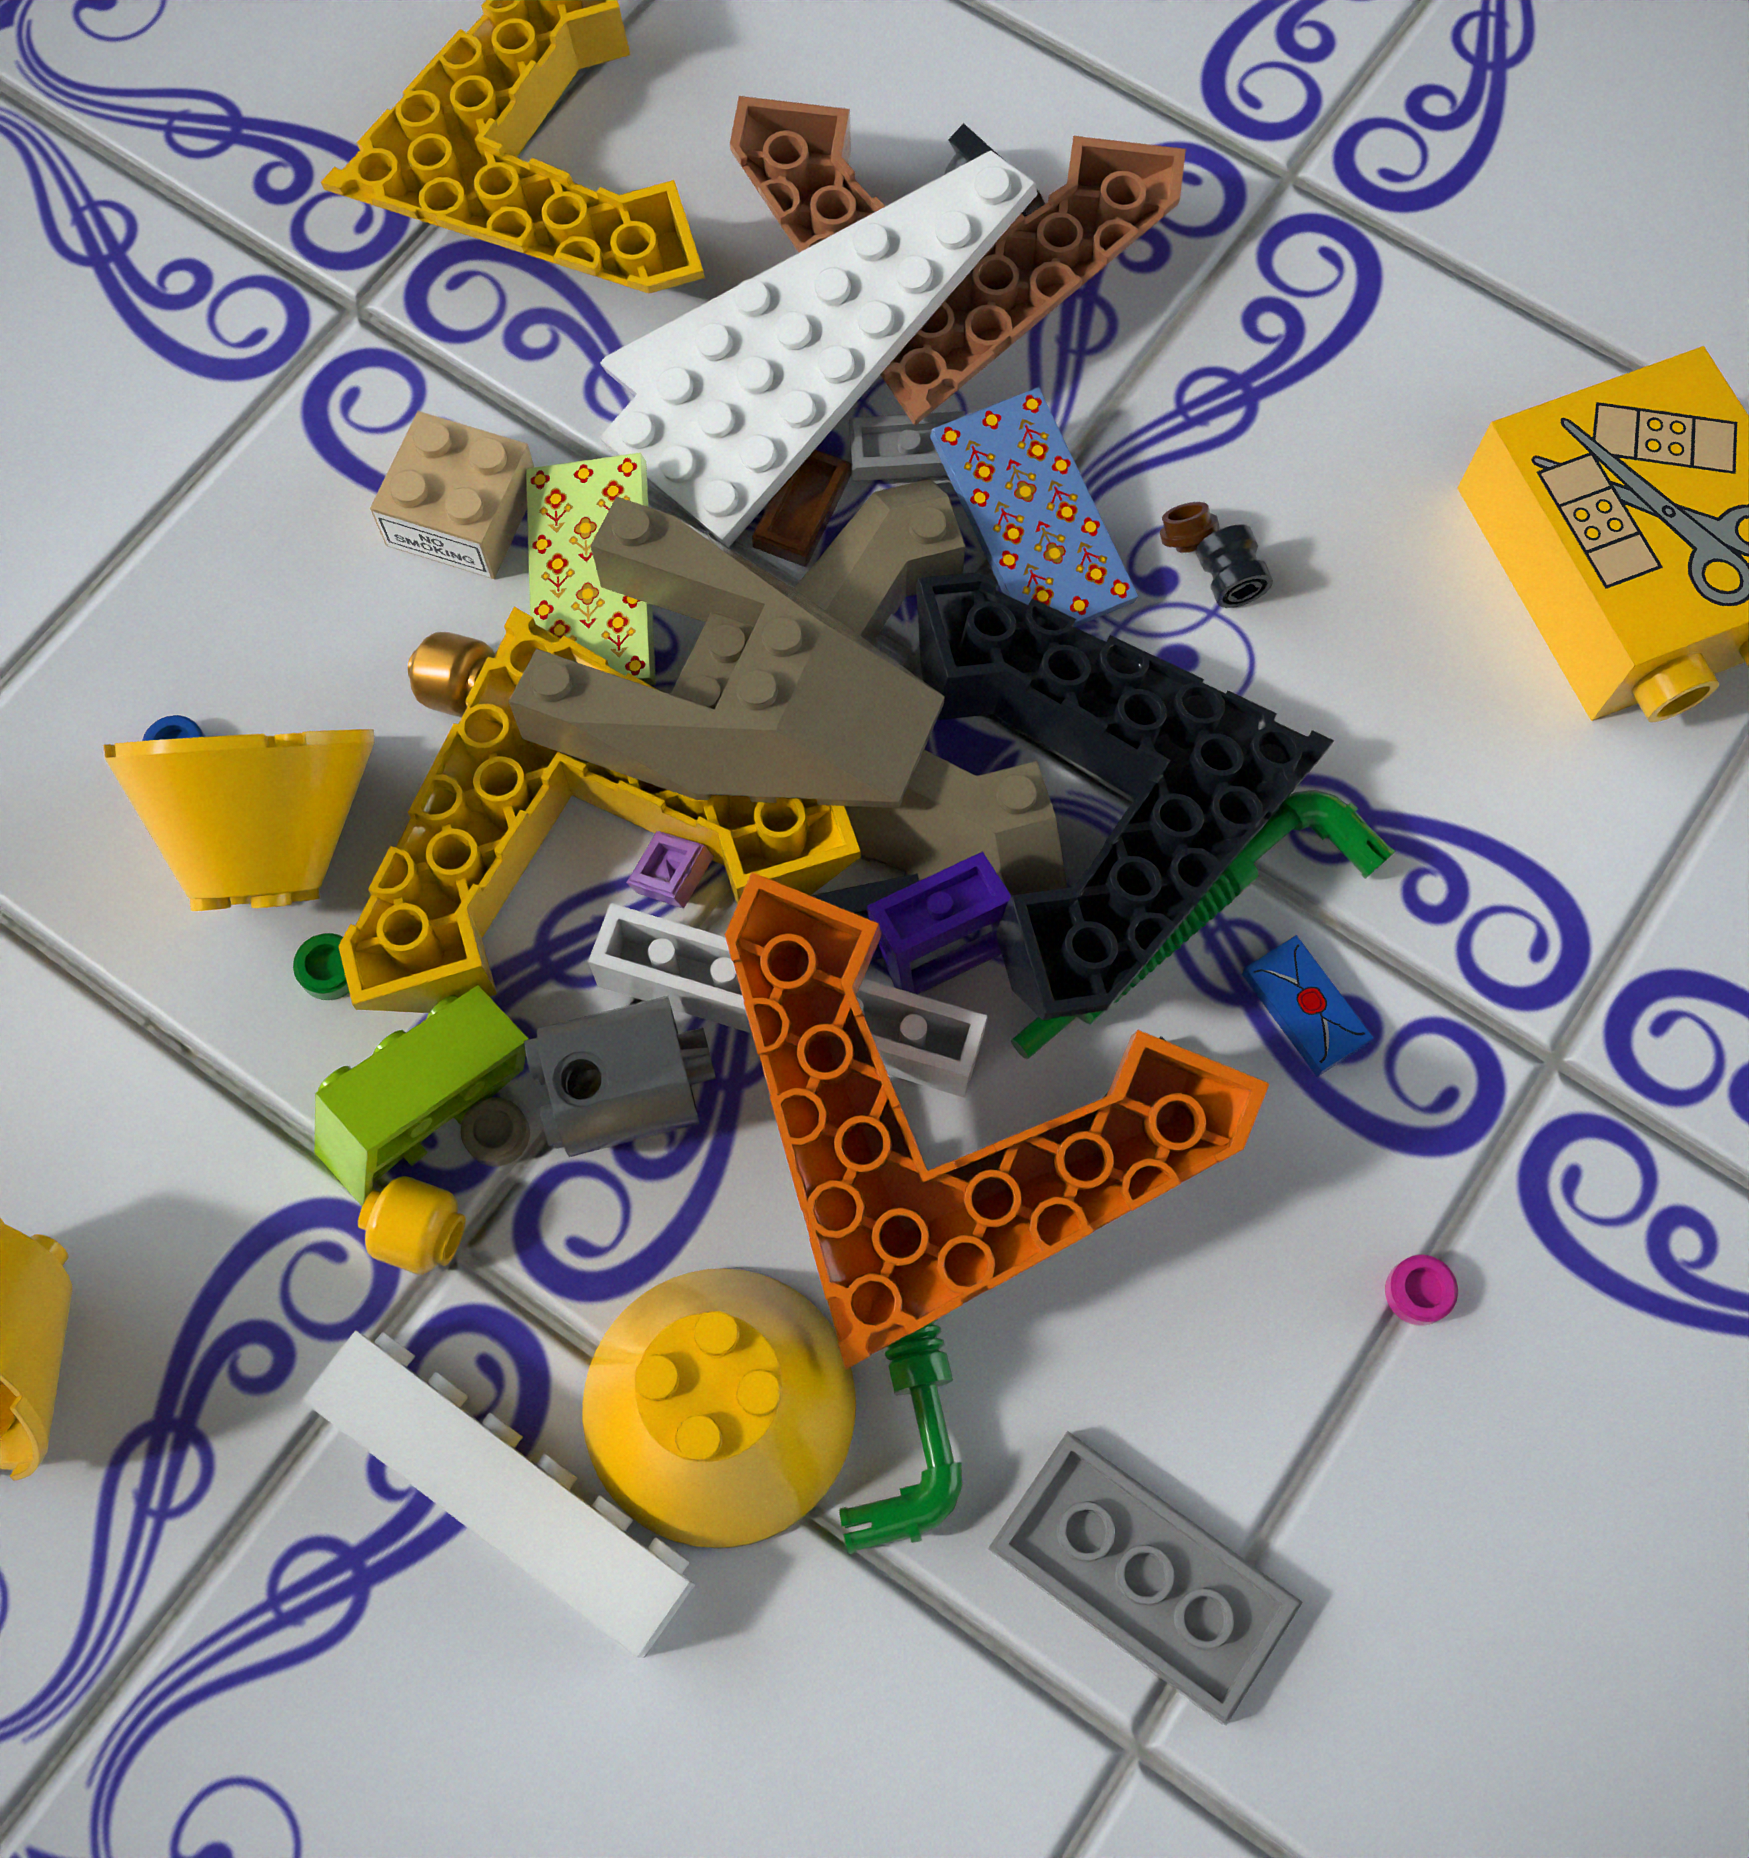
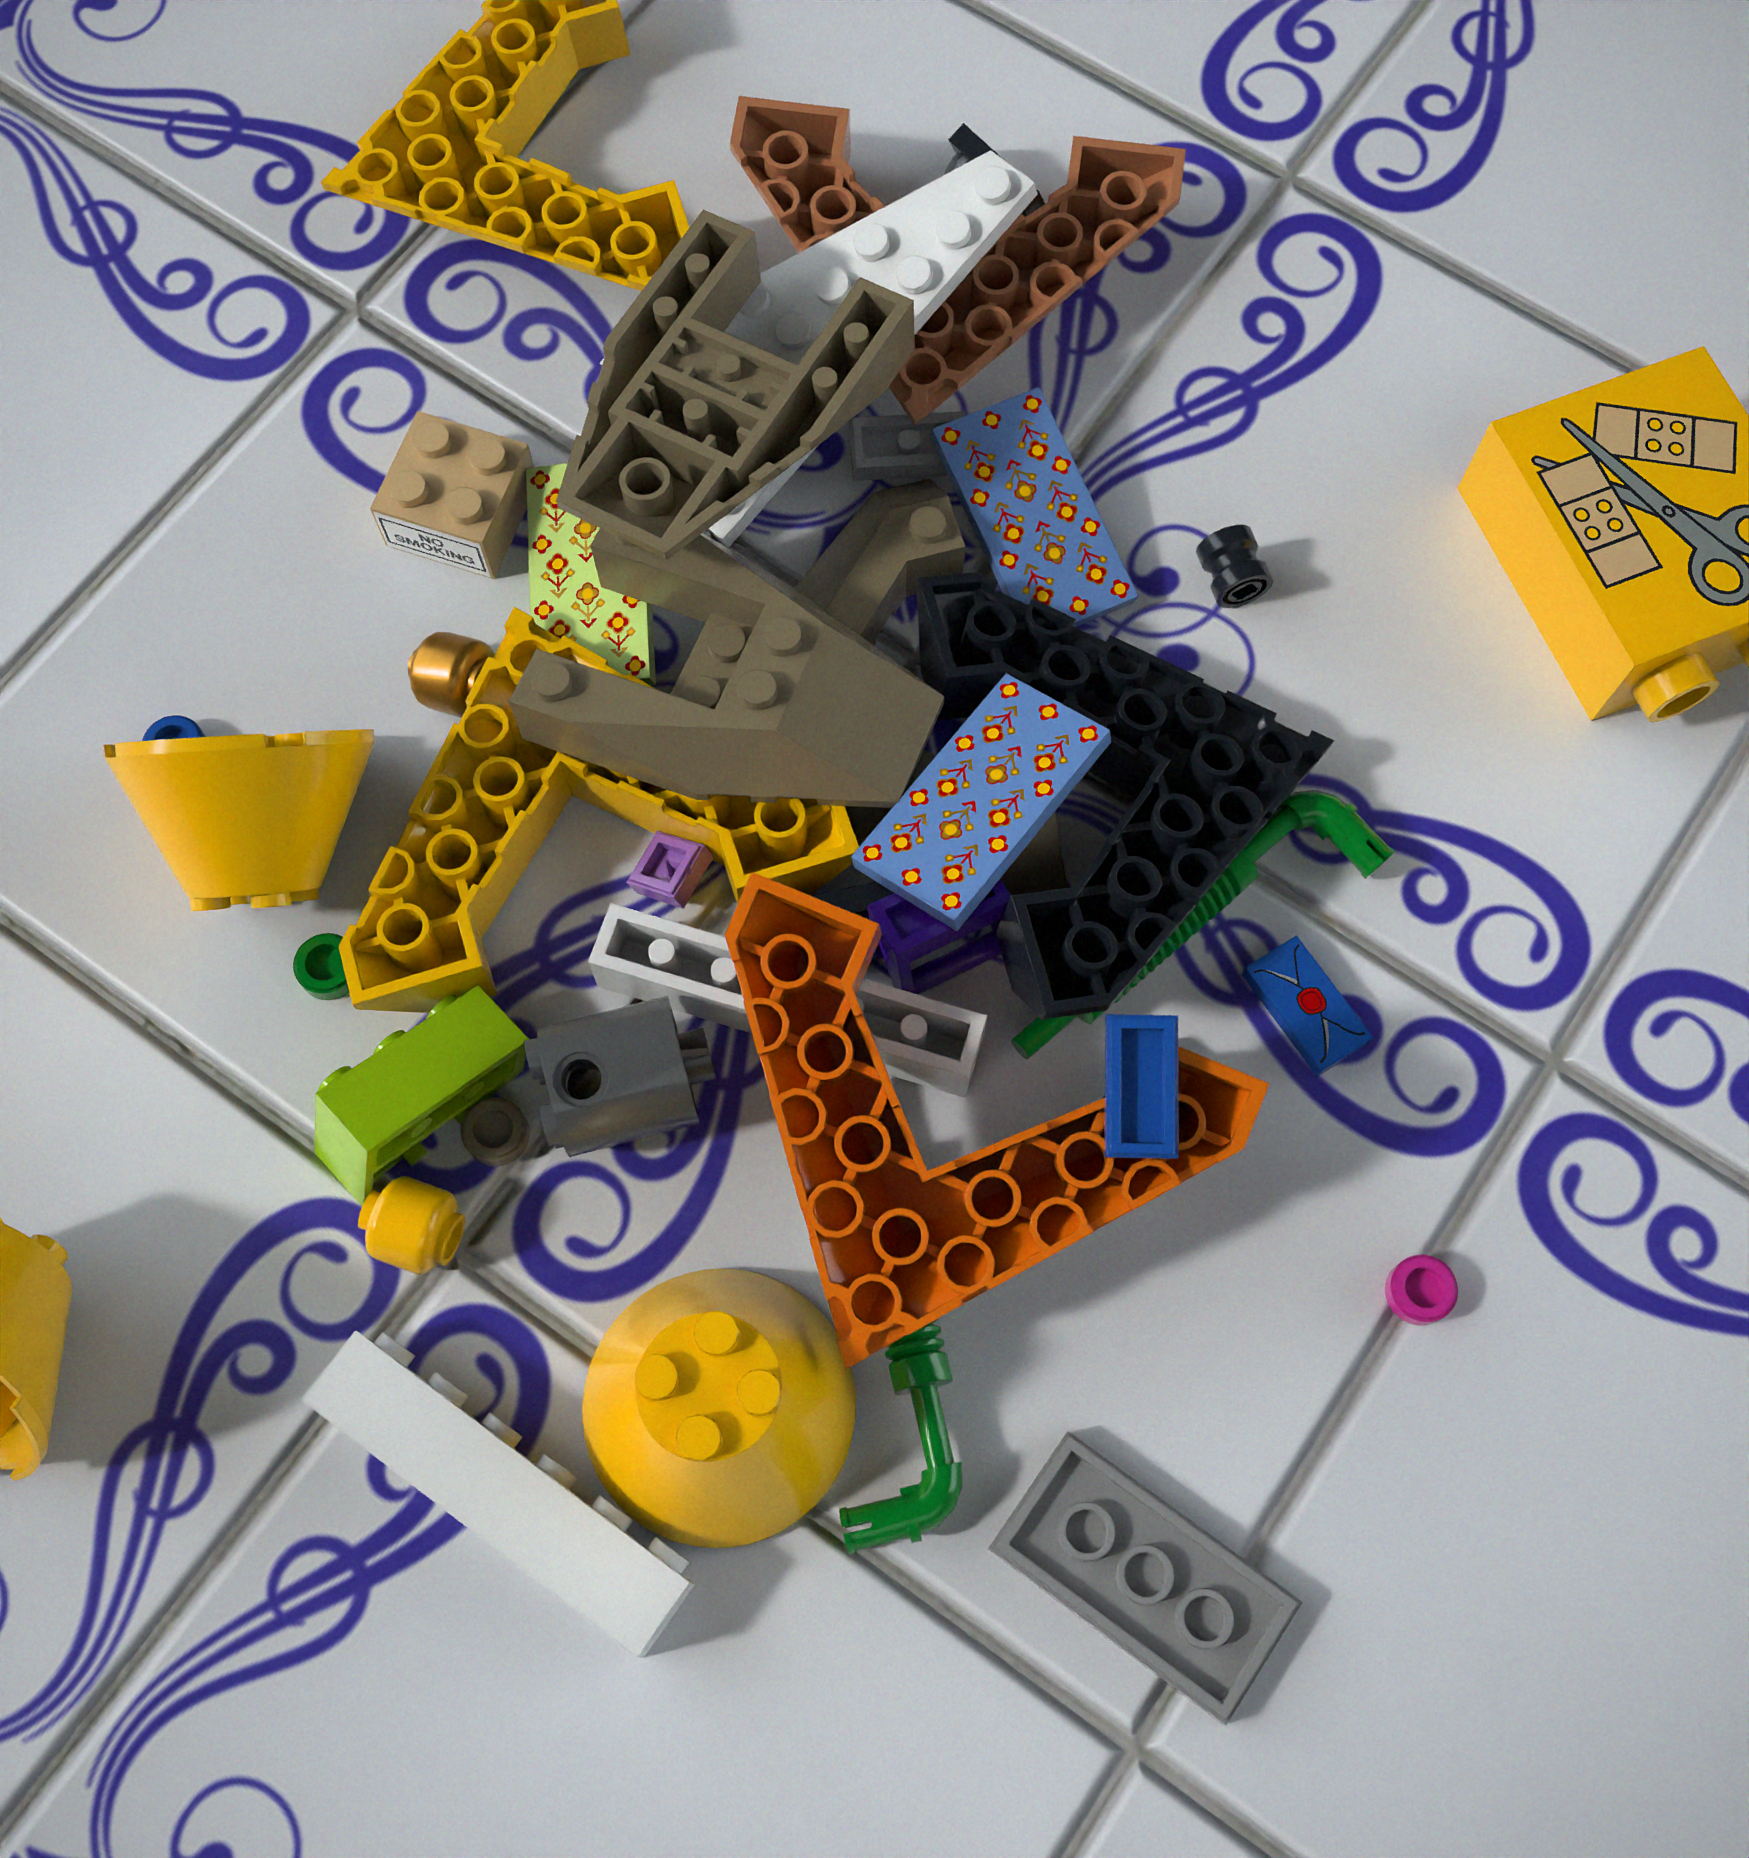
(704, 420): none -> dark tan wedge
(802, 508): reddish brown tile -> none
(981, 801): none -> medium blue tile
(1141, 1086): none -> blue tile
(1187, 526): reddish brown plate -> none

